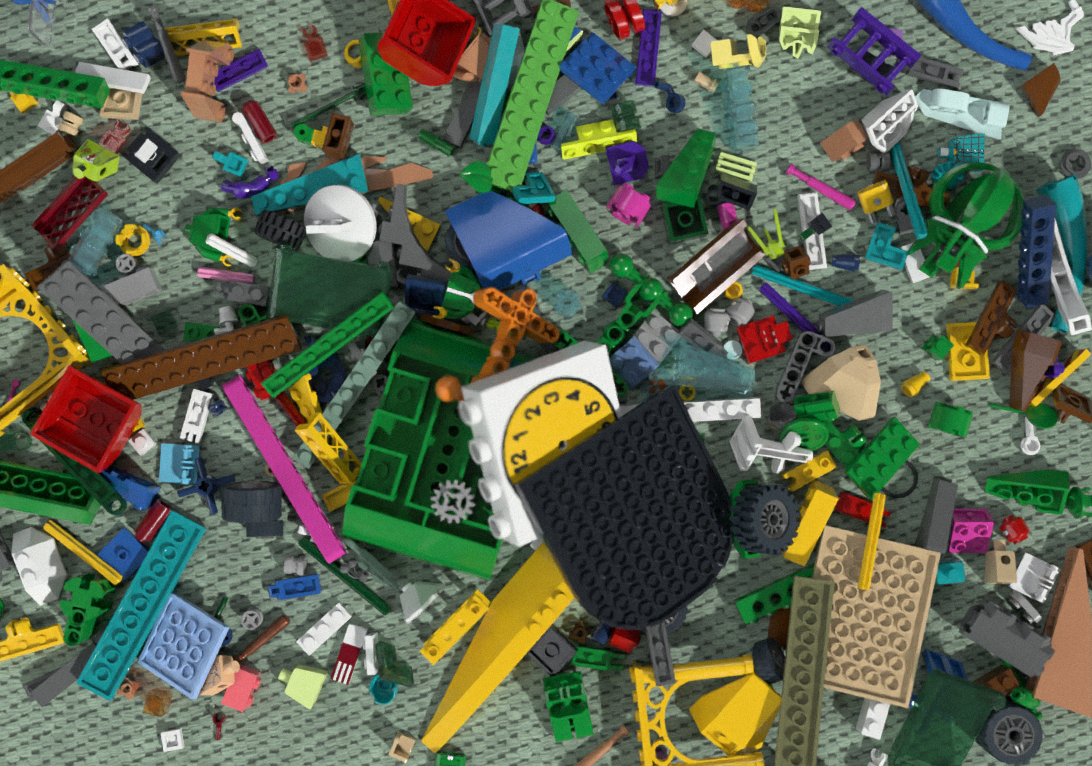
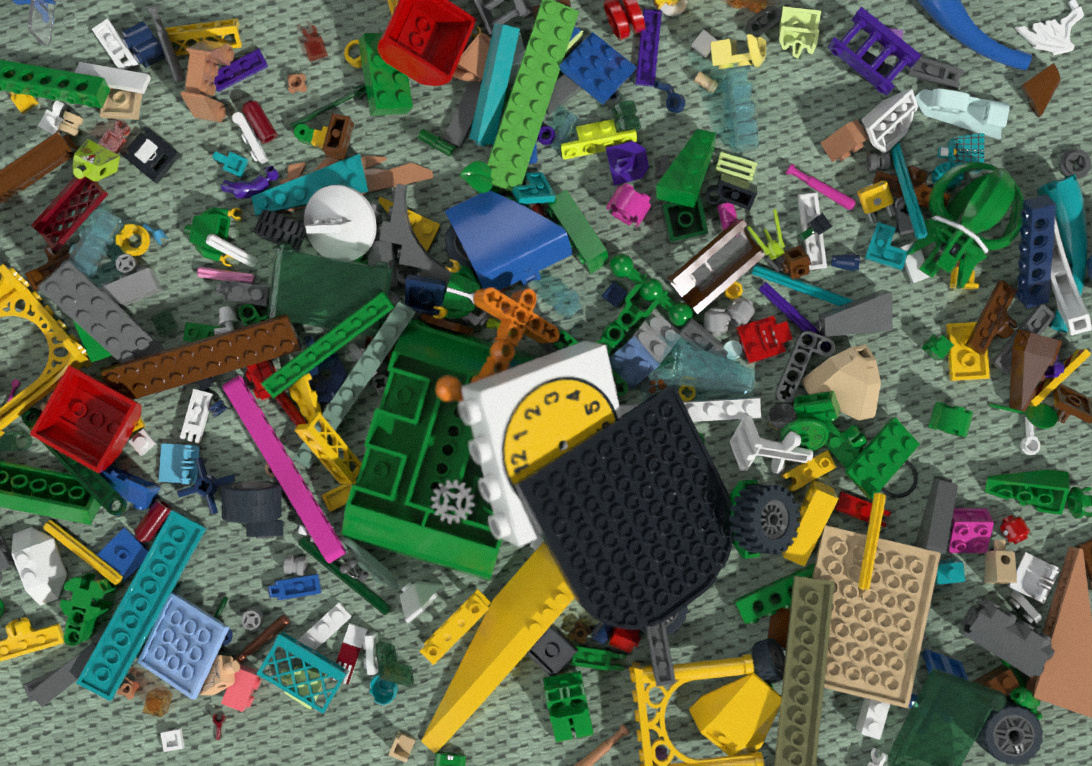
(308, 656): none -> teal fence
(914, 385): yellow cone -> none

